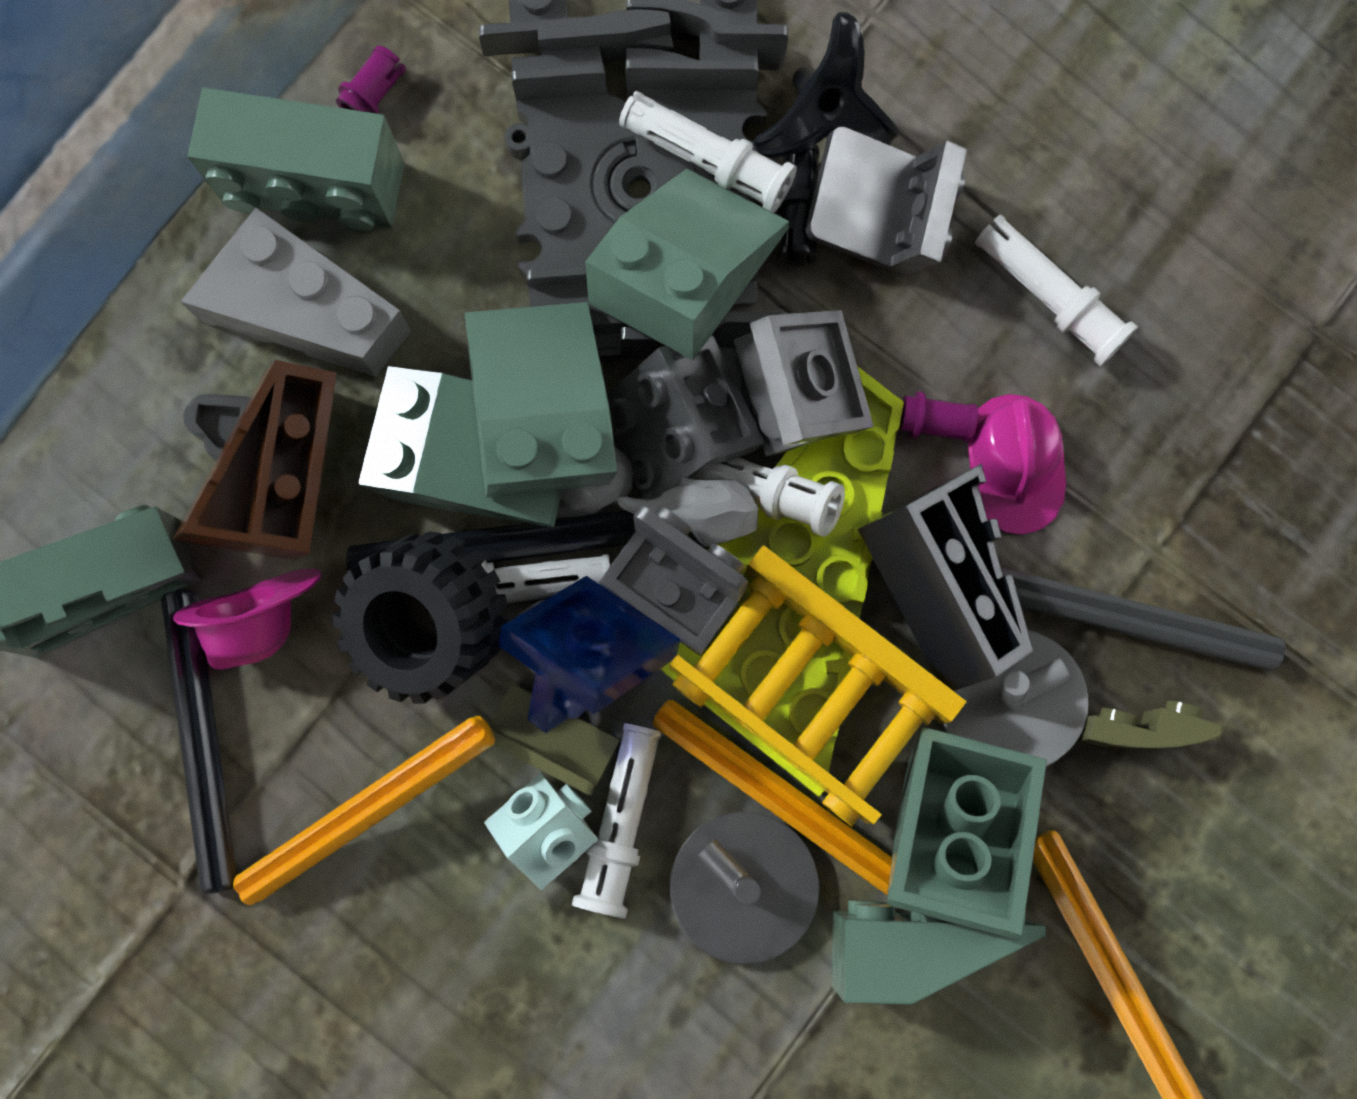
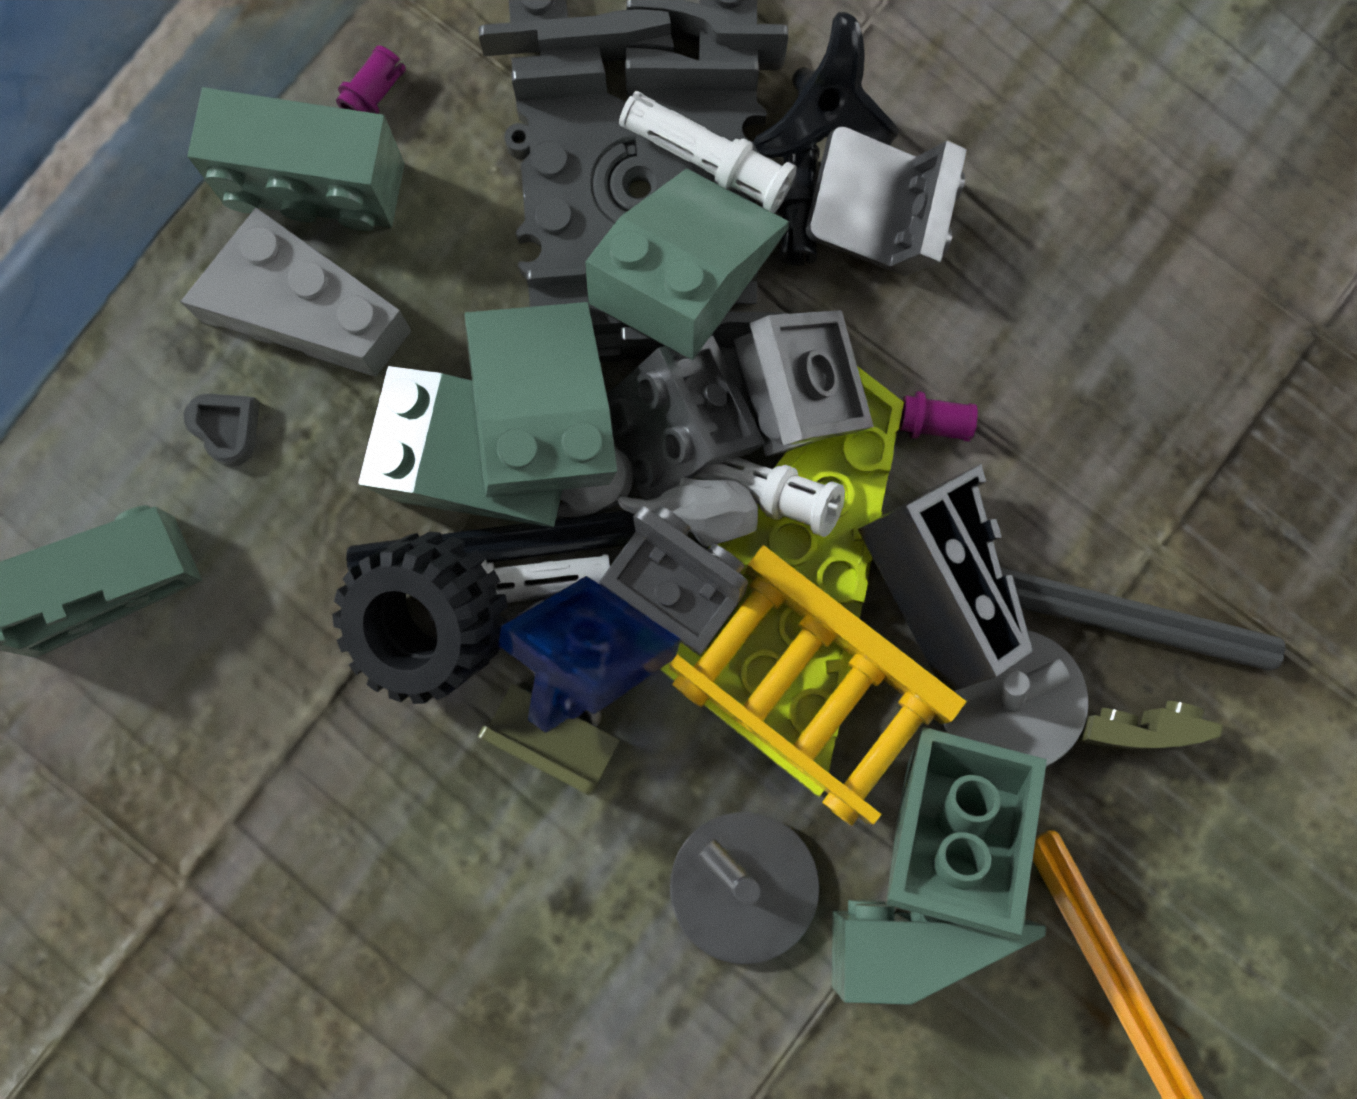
(199, 748): black axle -> none
(247, 623): dark pink piece -> none
(269, 470): reddish brown wedge -> none
(364, 810): light orange axle -> none
(542, 829): light aqua brick -> none
(614, 851): white pin -> none
(774, 794): light orange axle -> none
(1021, 463): dark pink piece -> none
(1076, 308): white pin -> none

